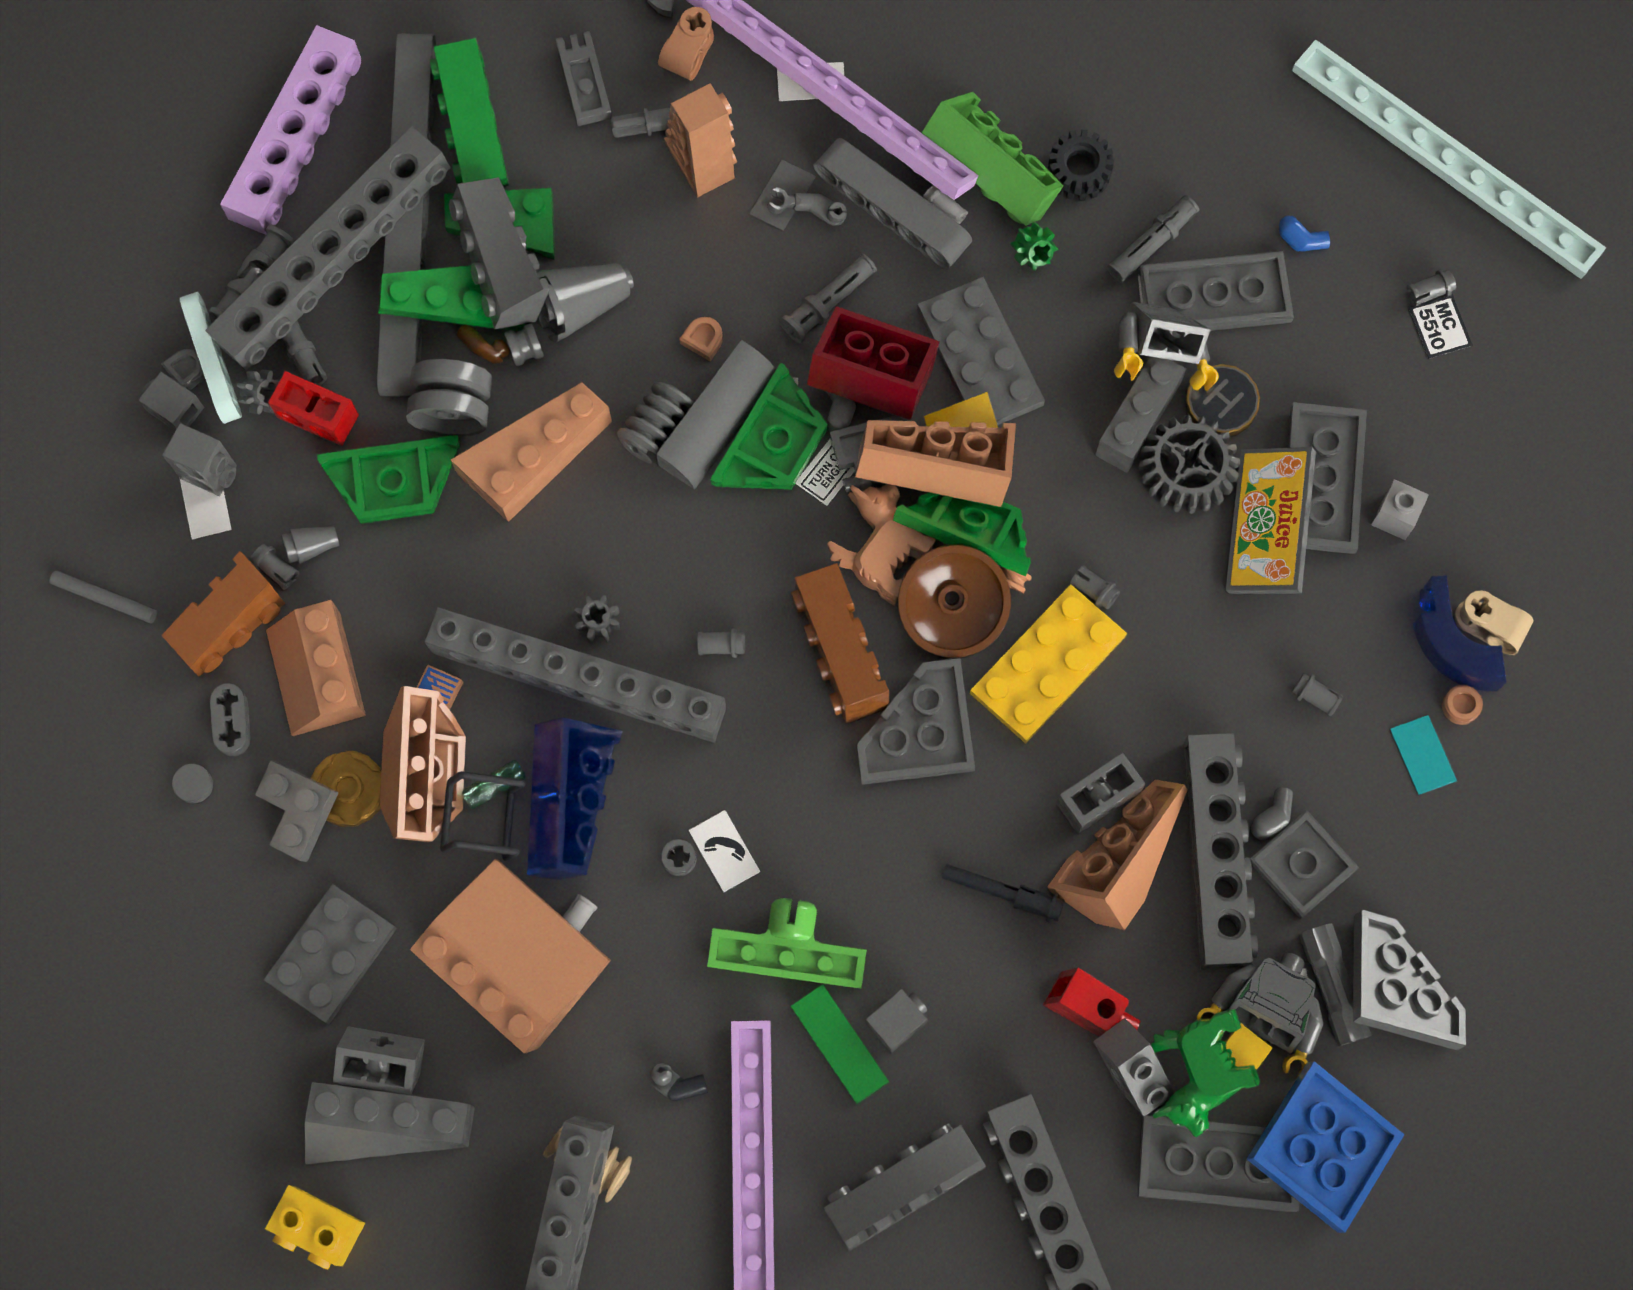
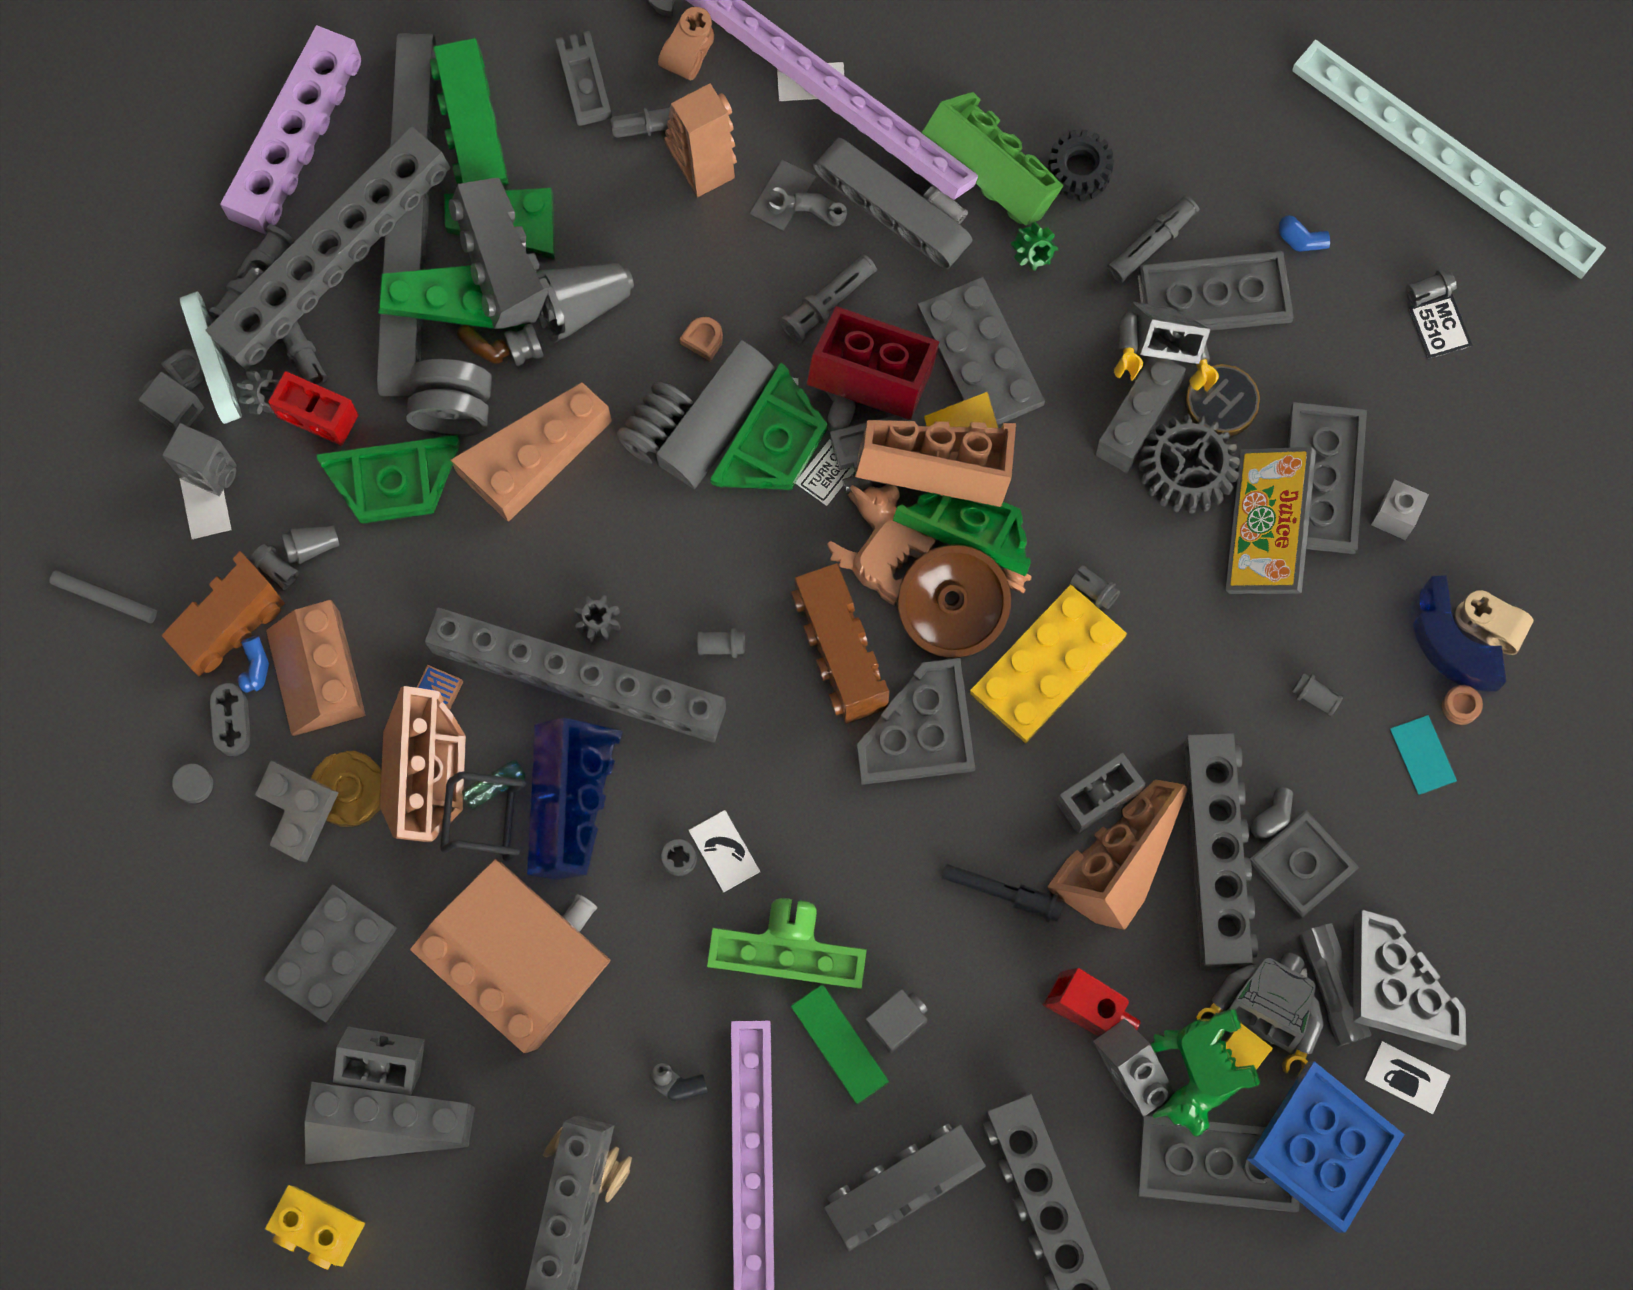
(258, 665): none -> blue arm
(1407, 1077): none -> white sticker

